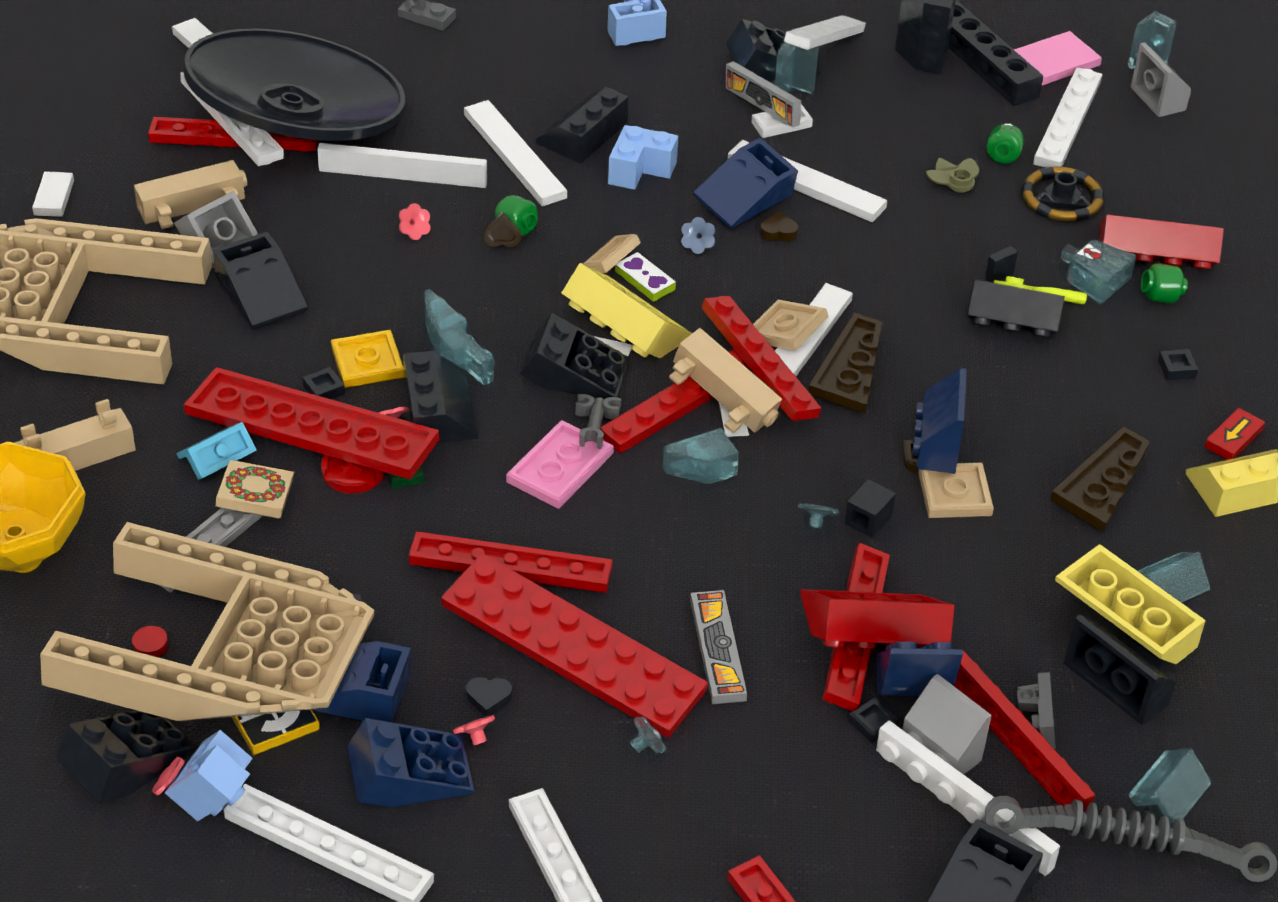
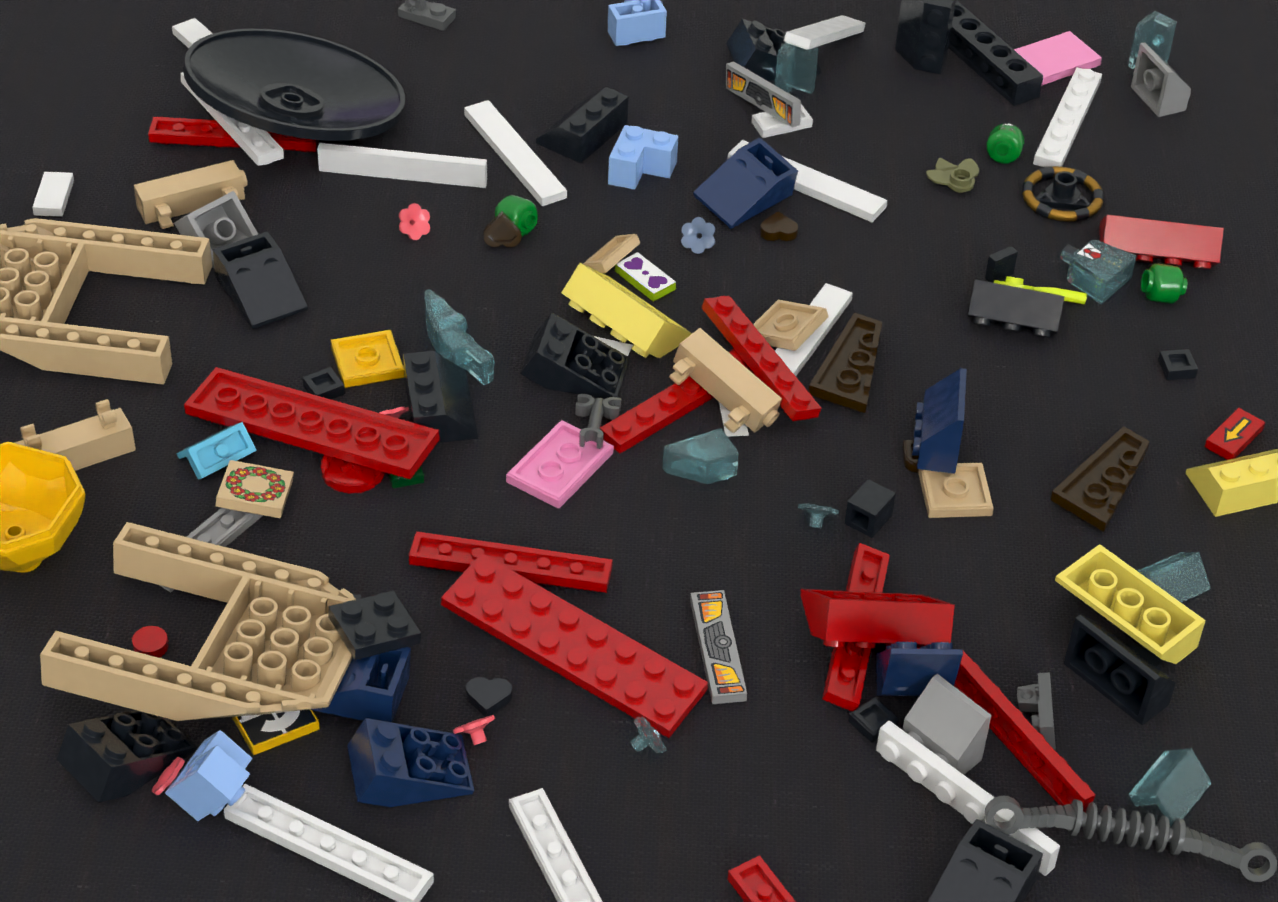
(374, 625): none -> black plate

